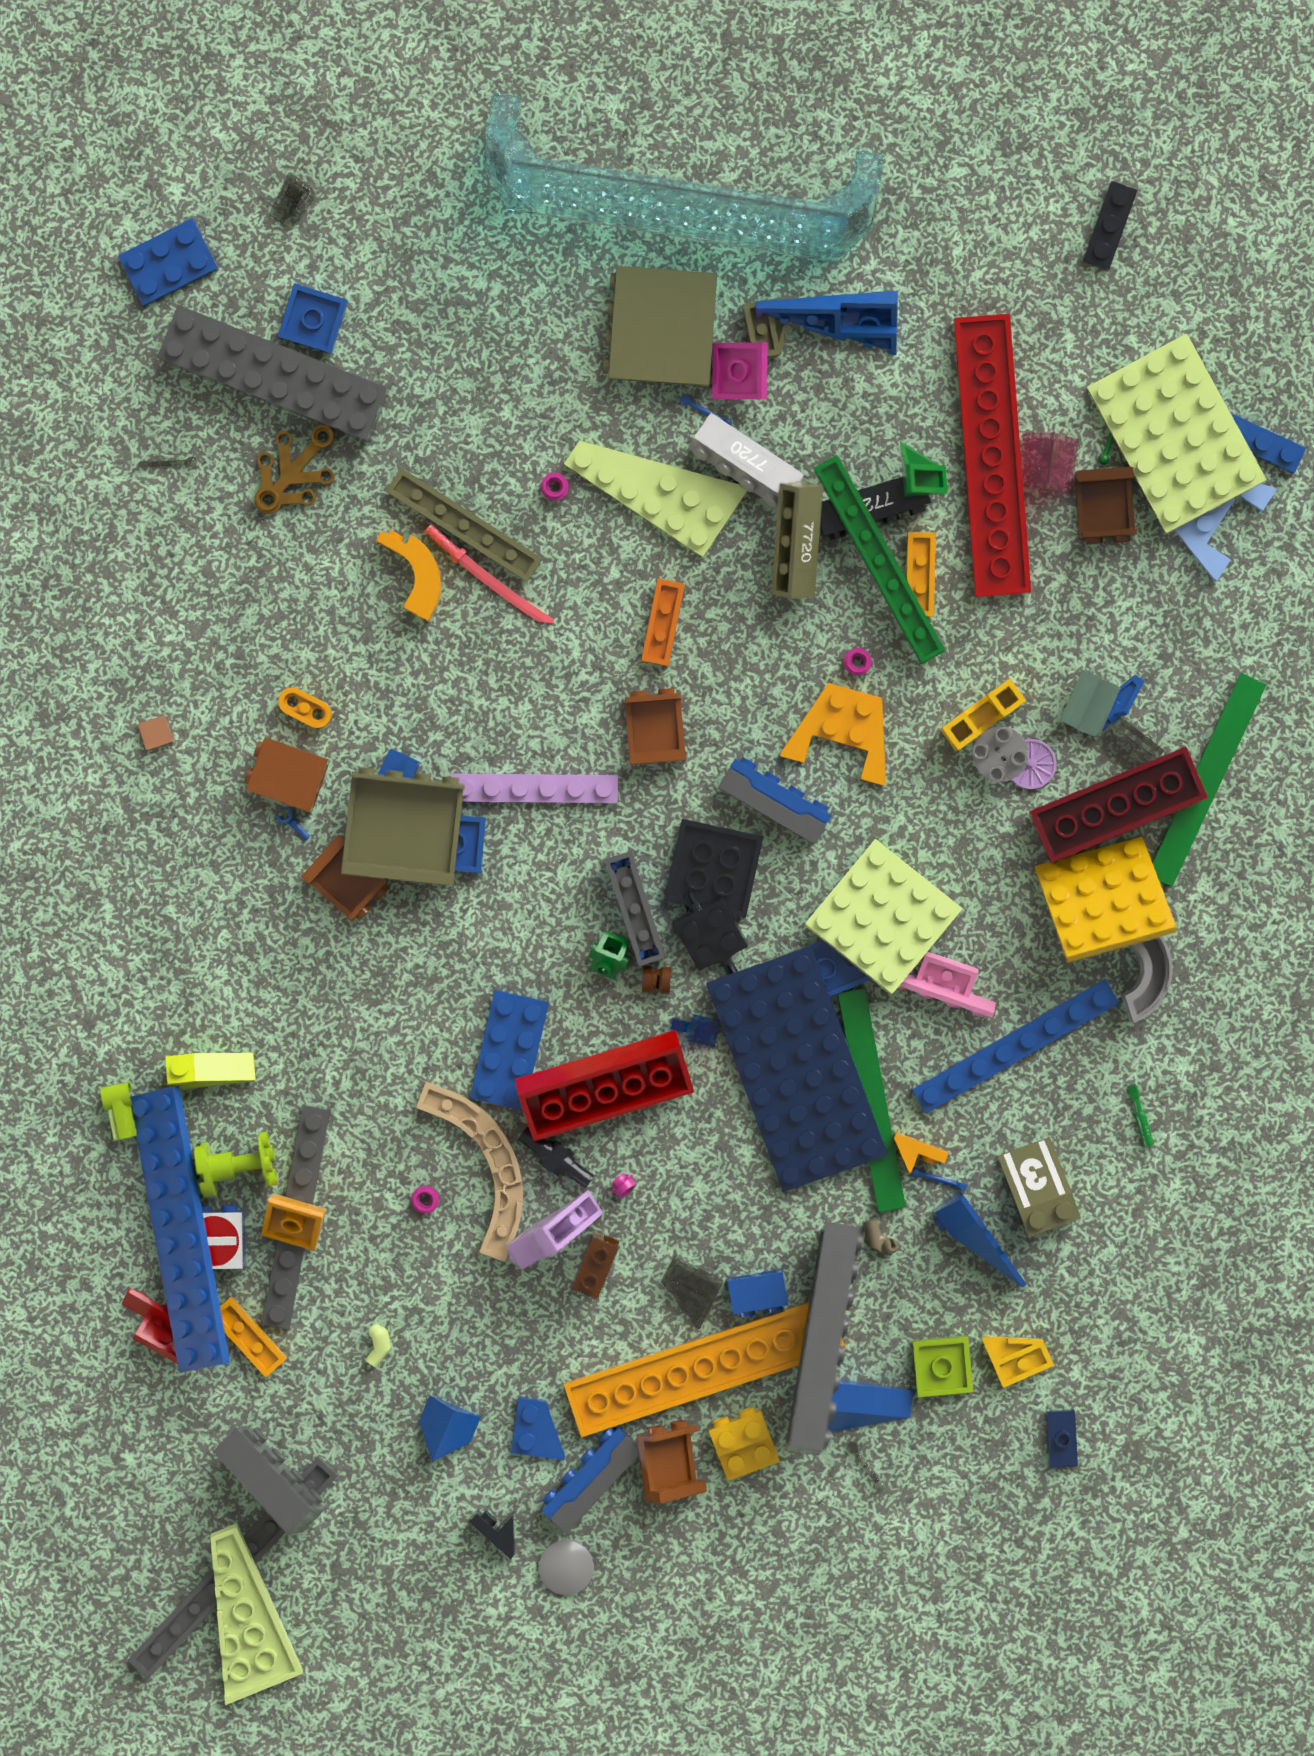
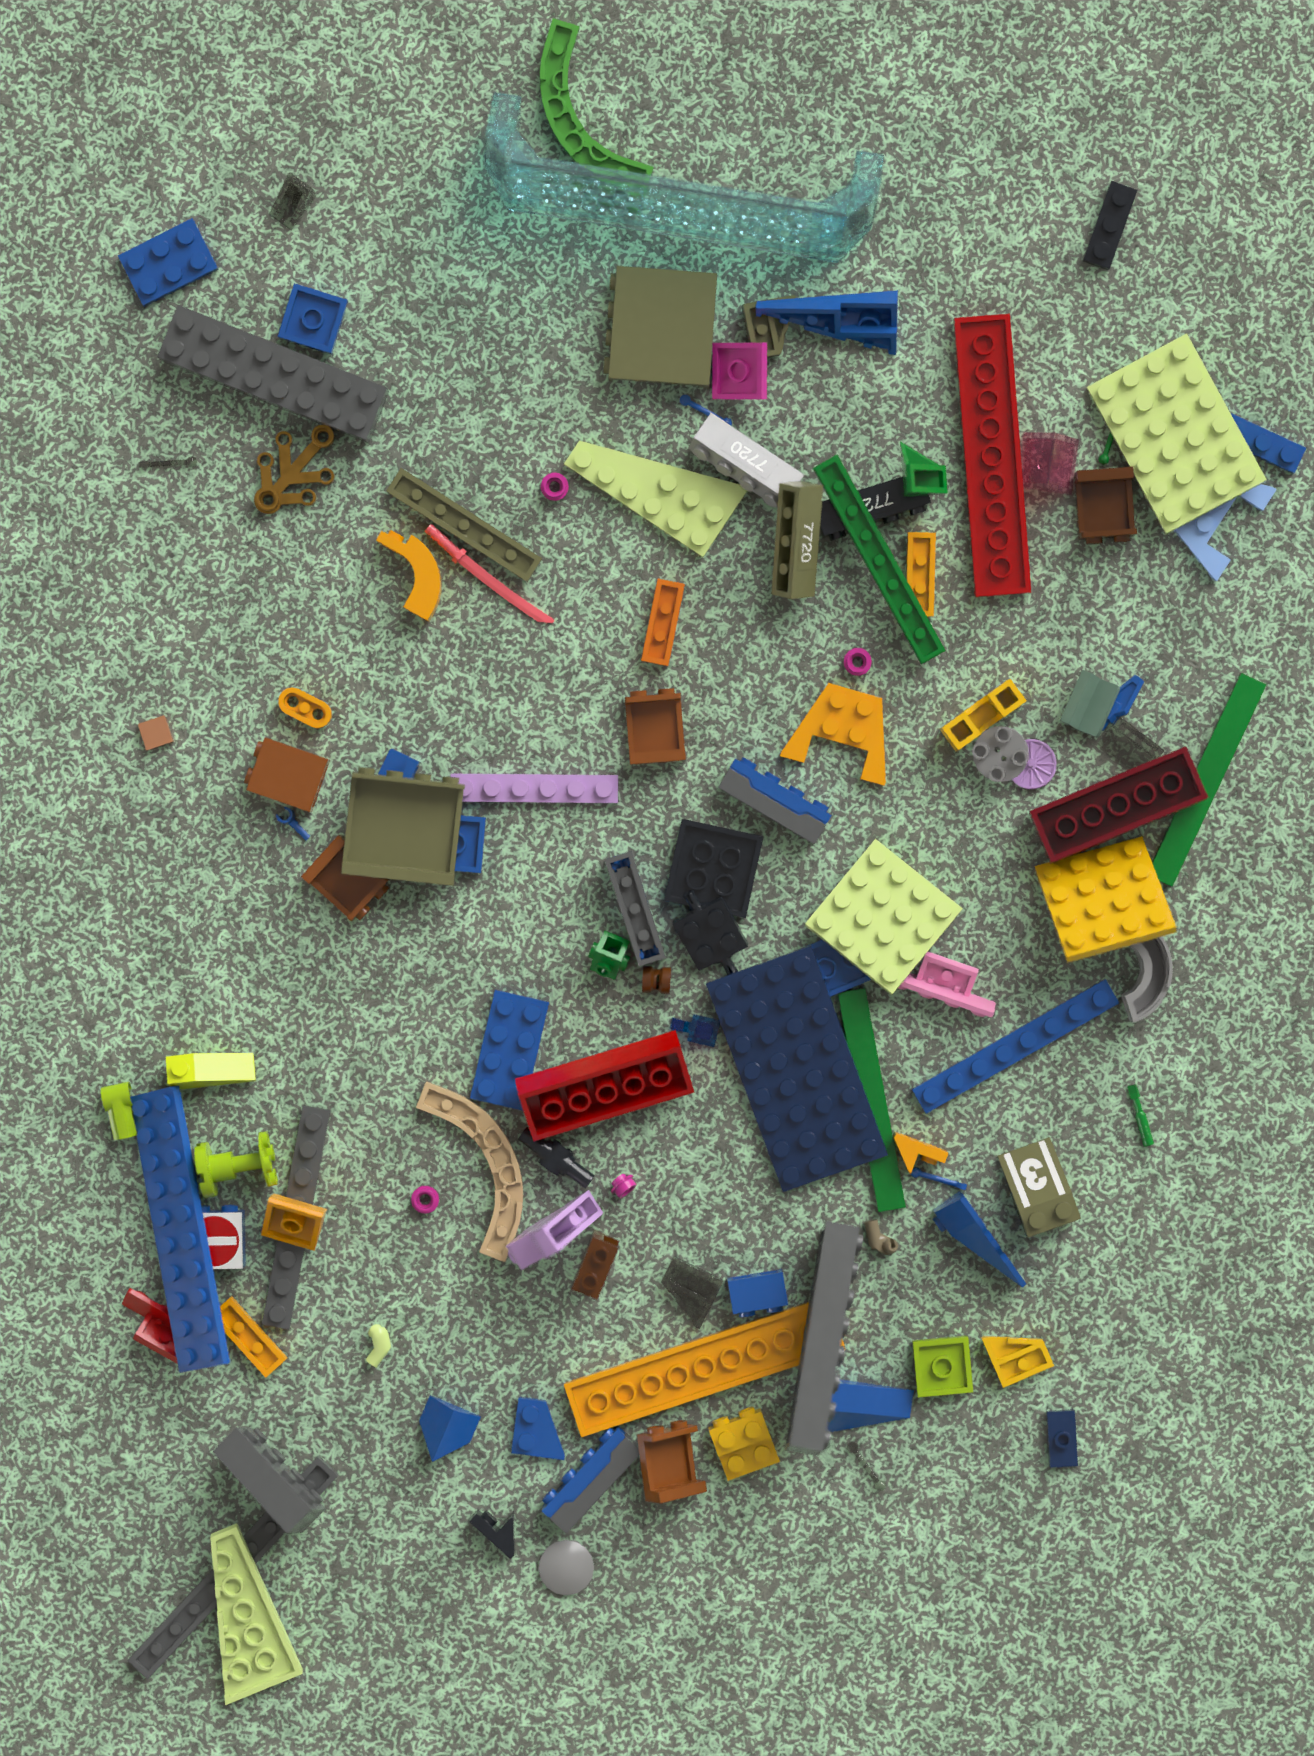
(559, 109): none -> bright green plate

